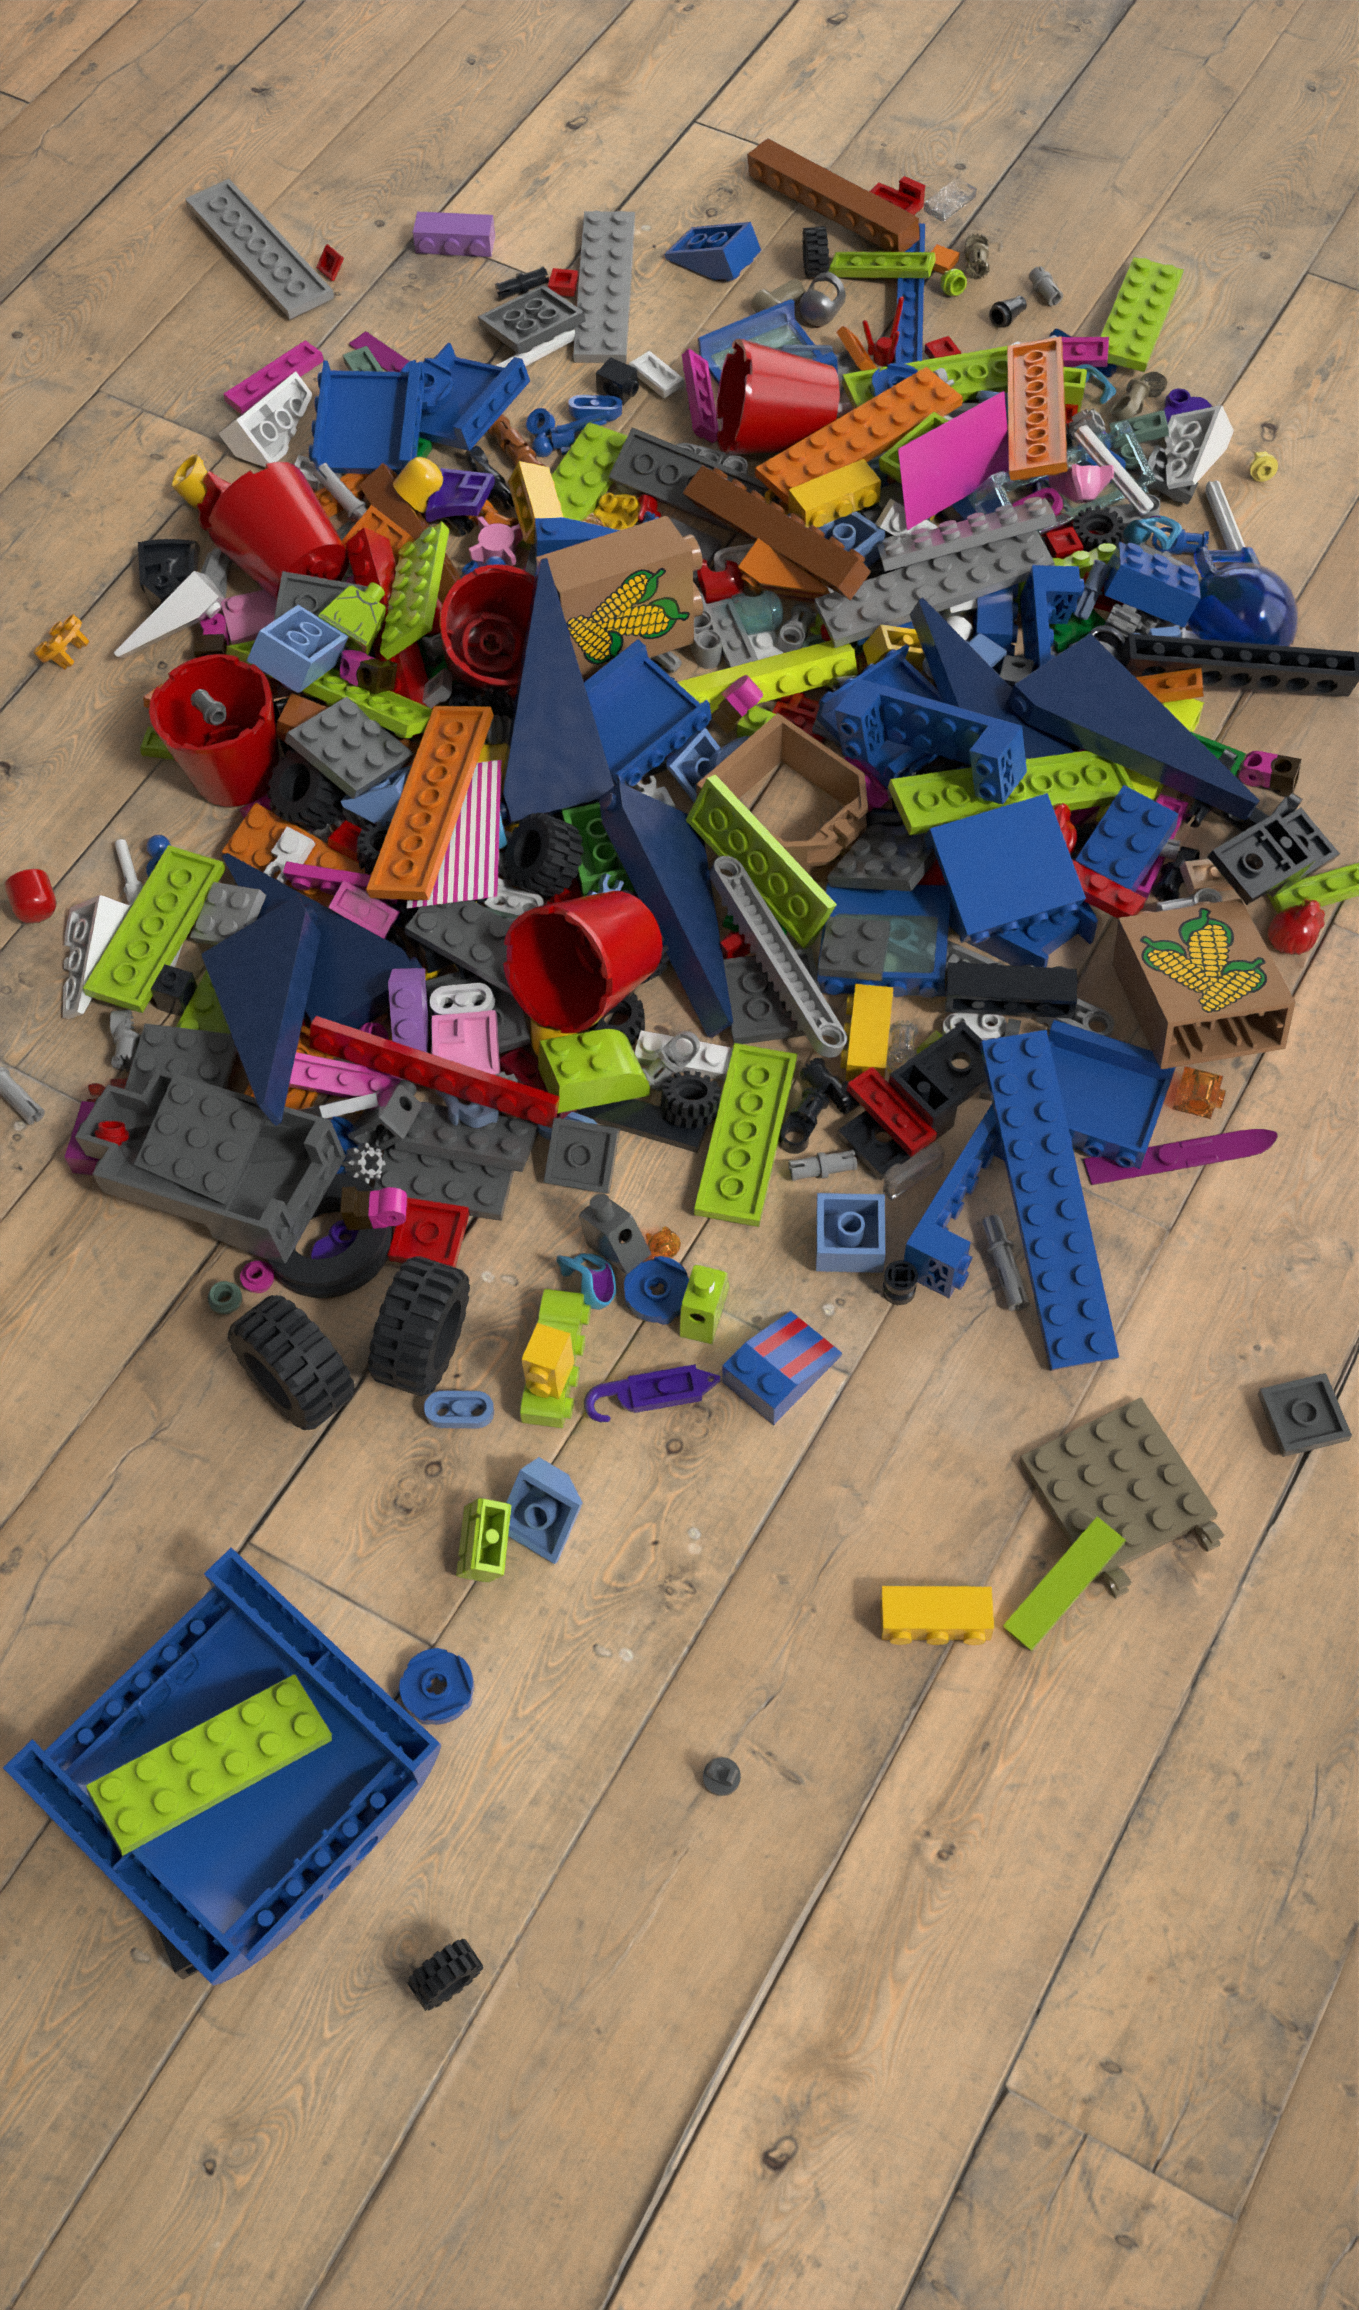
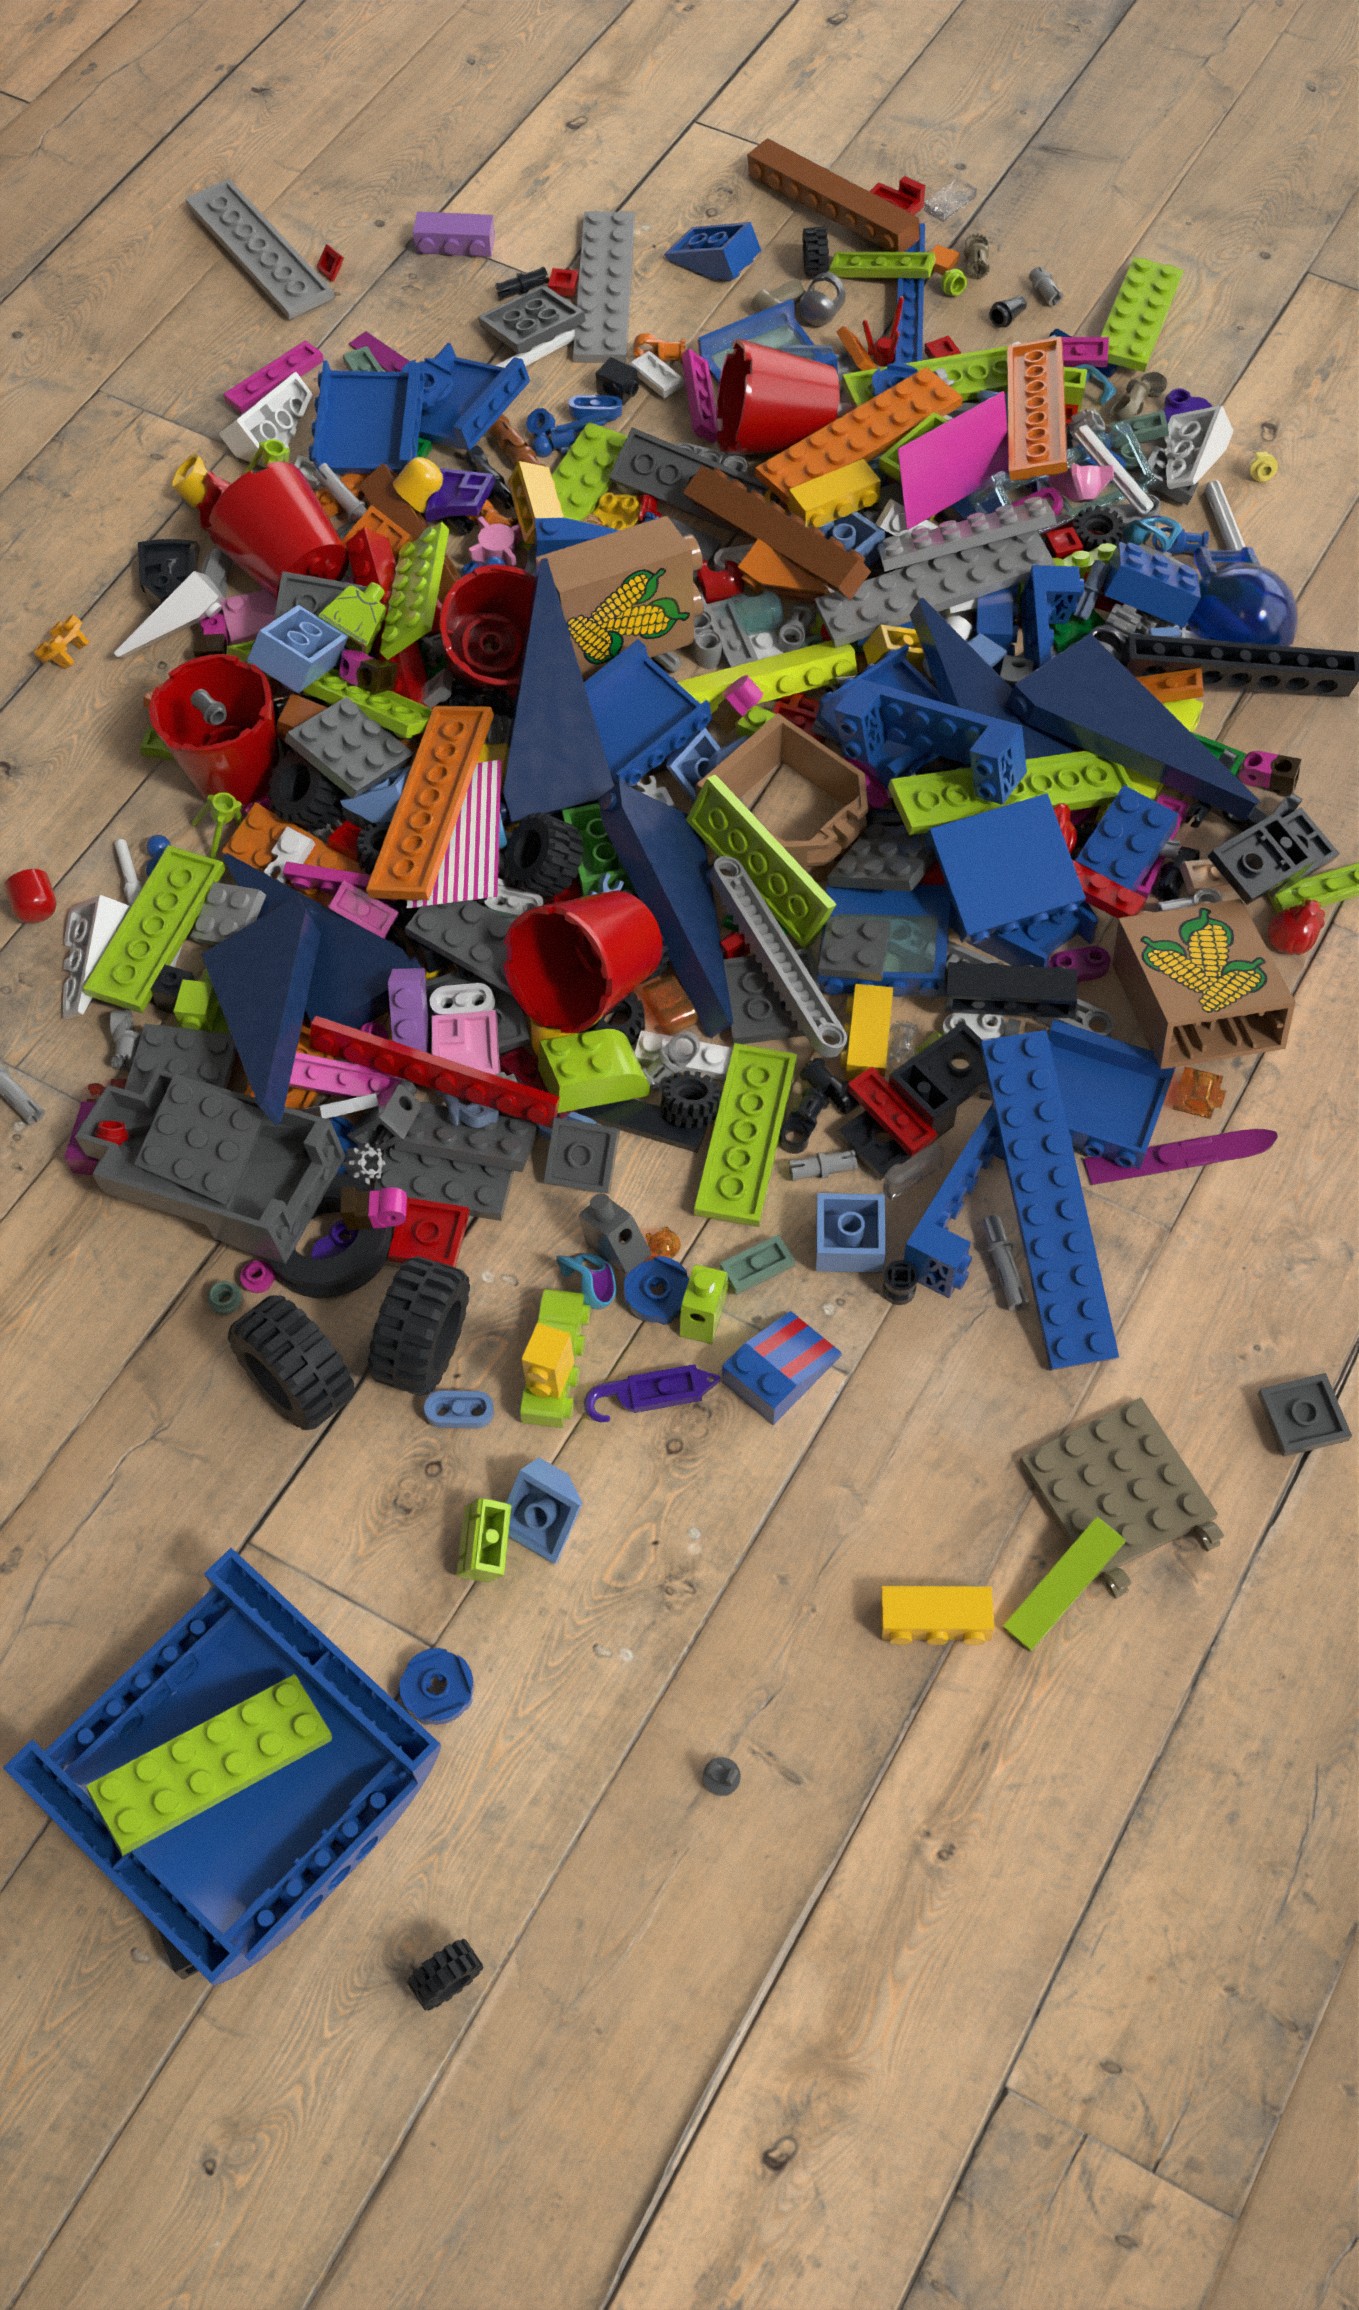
(196, 1005): none -> lime brick
(222, 810): none -> lime plant
(269, 452): none -> lime plant
(663, 350): none -> orange connector
(670, 1005): none -> clear orange beam
(757, 1264): none -> sand green plate
(1081, 960): none -> magenta plate

